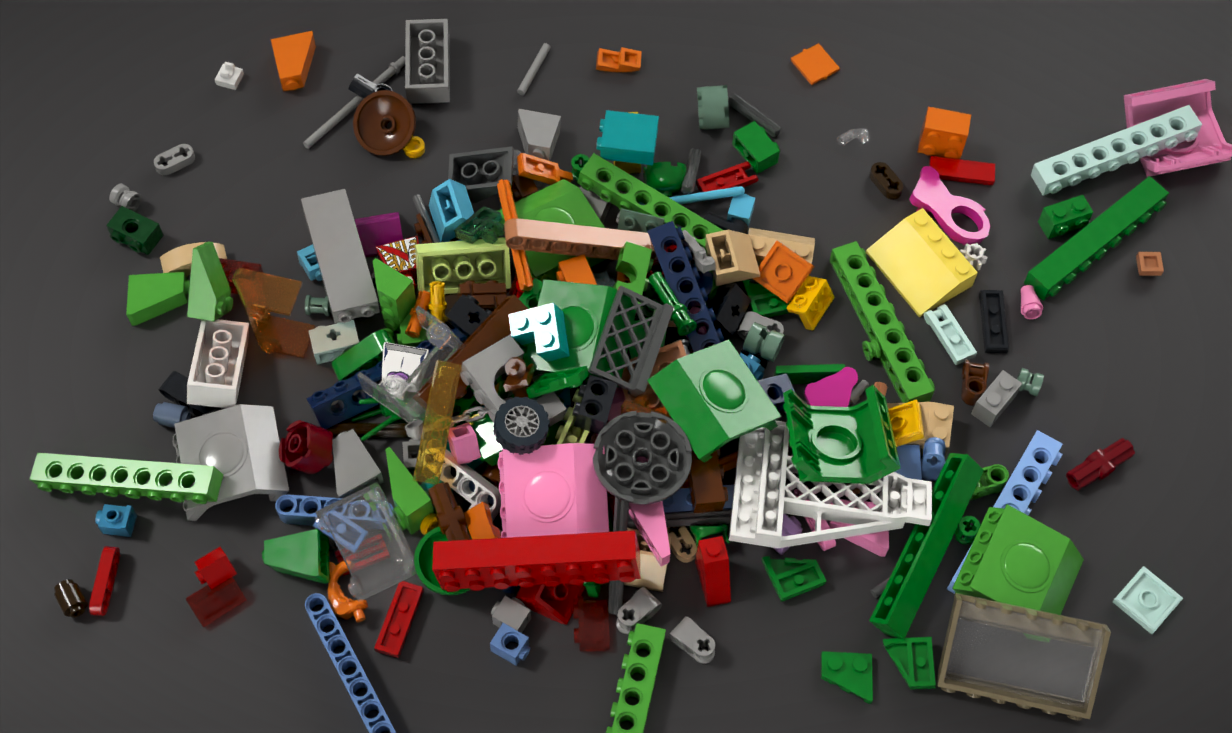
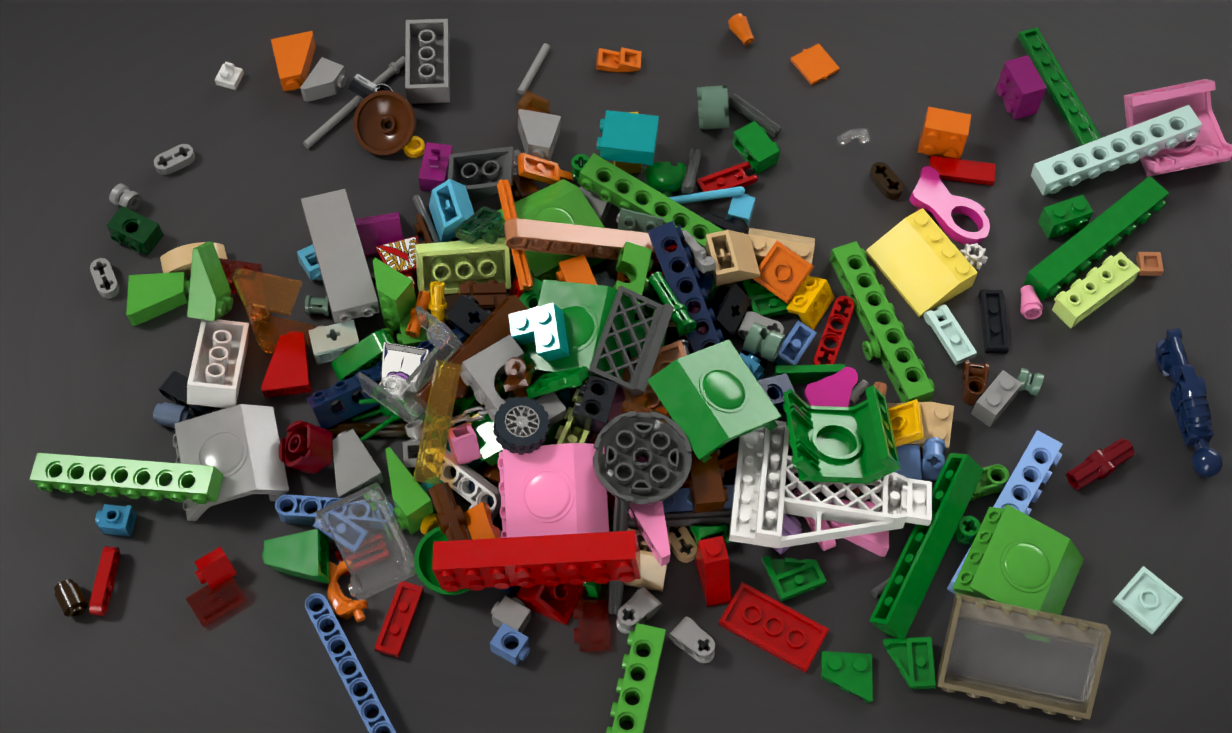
(100, 280): none -> light grey beam
(288, 368): none -> red slope
(323, 80): none -> light grey slope
(434, 166): none -> magenta brick
(533, 103): none -> clear orange panel
(740, 27): none -> orange cone
(773, 627): none -> red tile
(795, 344): none -> medium blue brick
(833, 334): none -> red beam
(1020, 87): none -> magenta brick
(1059, 86): none -> green tile
(1095, 289): none -> yellowish green brick
(1189, 403): none -> dark blue arm

